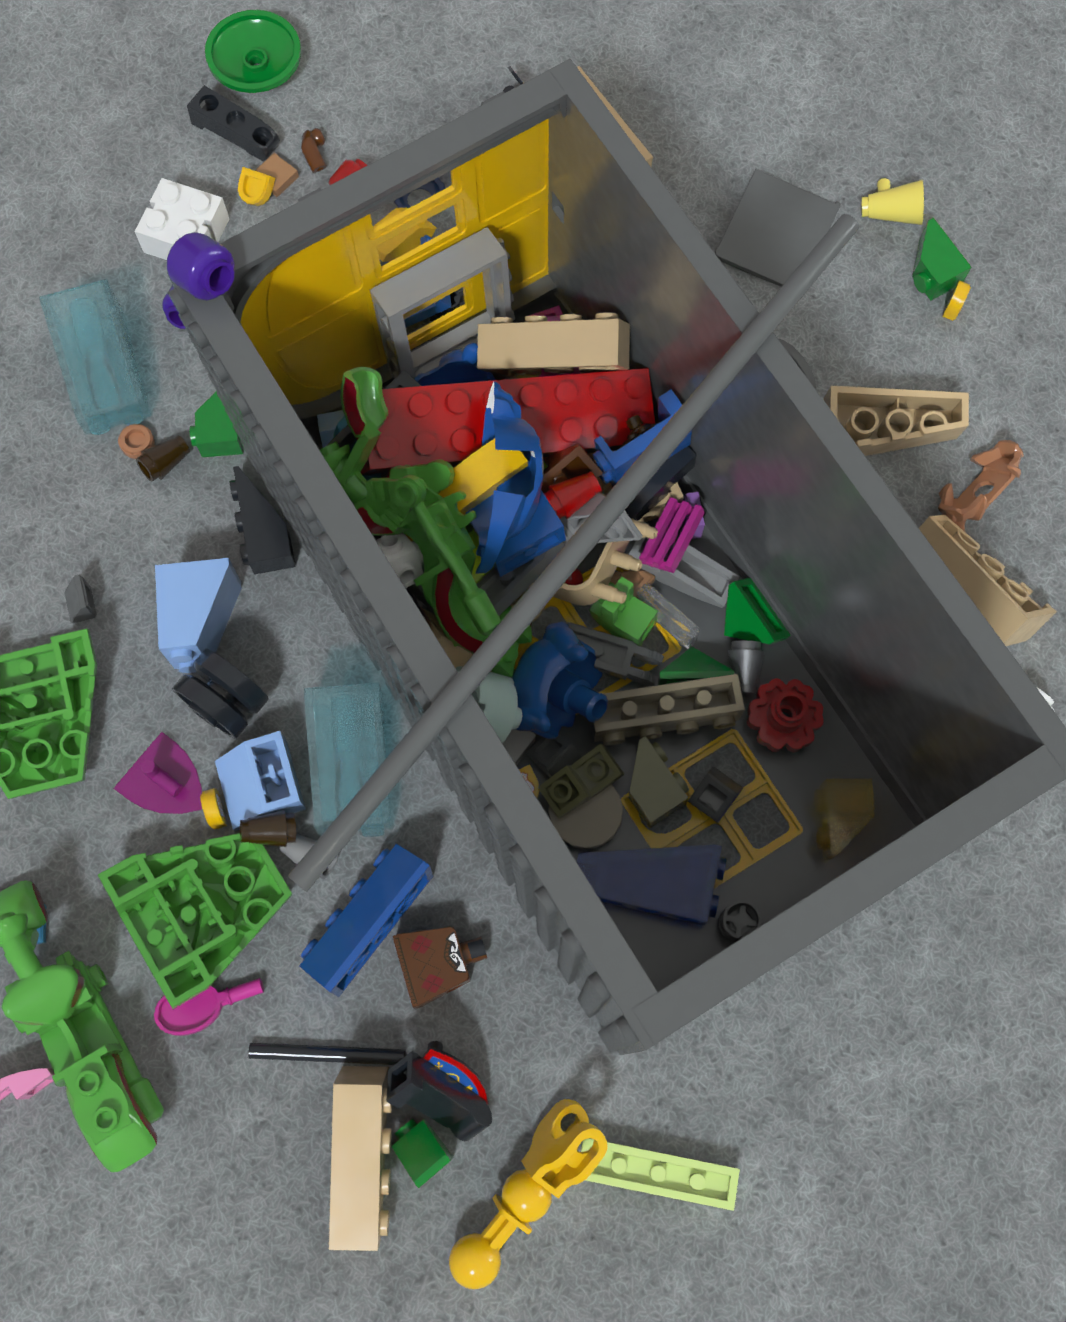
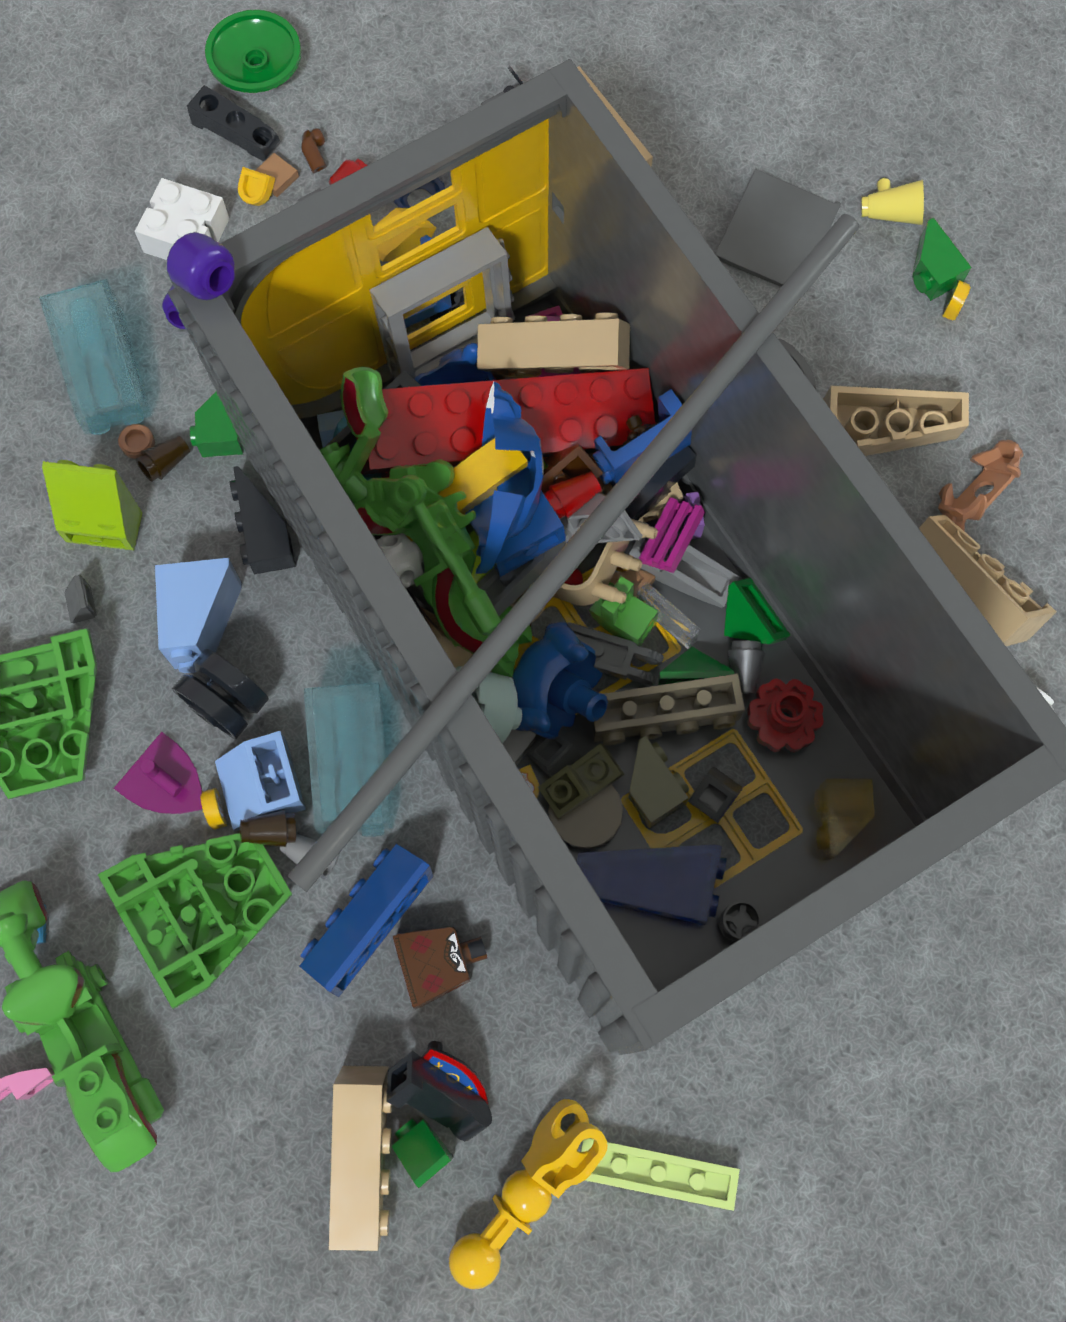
(92, 505): none -> lime slope
(202, 1009): dark pink piece -> none
(325, 1053): black bar -> none

